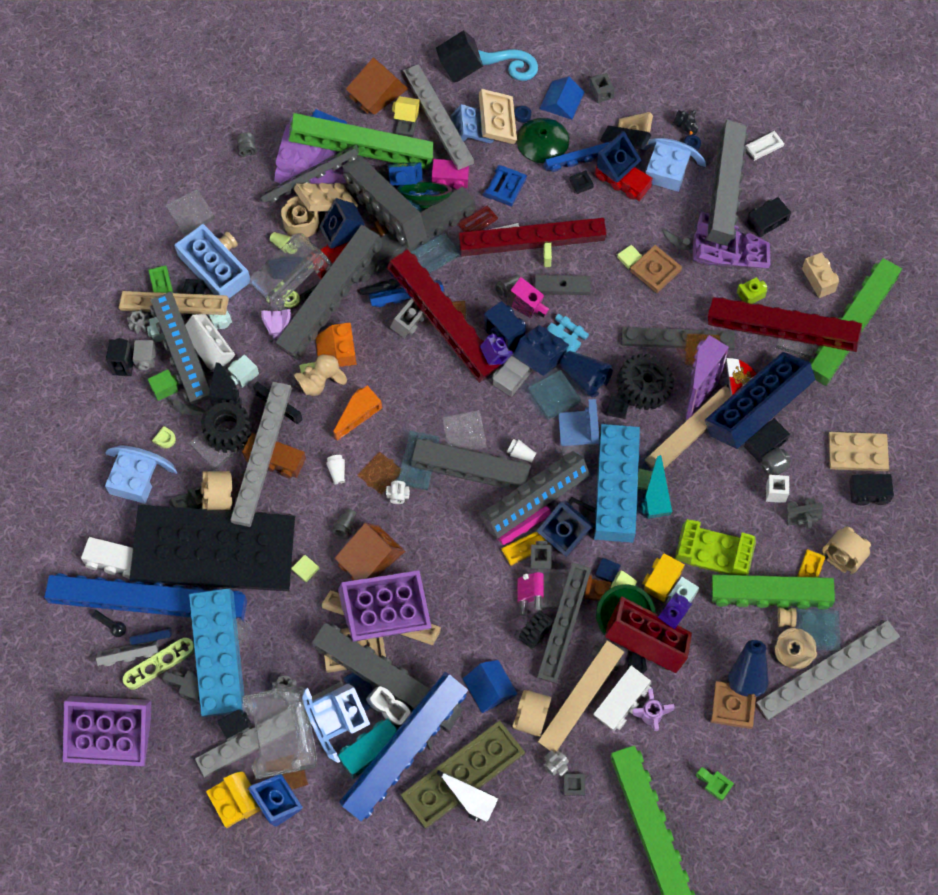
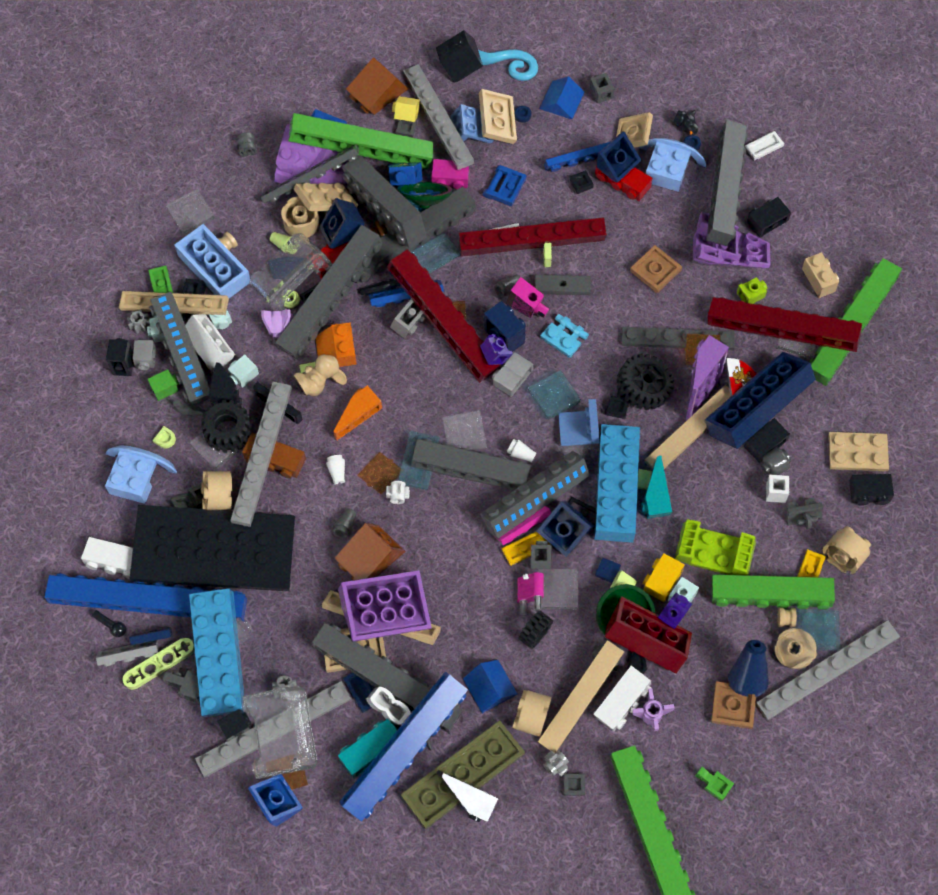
(106, 730): medium lavender slope -> none
(233, 799): yellow brick -> none
(305, 568): yellowish green tile -> none
(334, 715): light blue piece -> none
(485, 224): clear red tile -> none
(540, 350): dark blue brick -> none
(542, 147): dark green dish -> none
(564, 623): dark grey plate -> none
(586, 371): dark blue cone -> none
(596, 588): dark orange bracket -> none
(629, 256): yellowish green tile -> none
(637, 137): black tile -> none
(677, 241): dark grey bar -> none

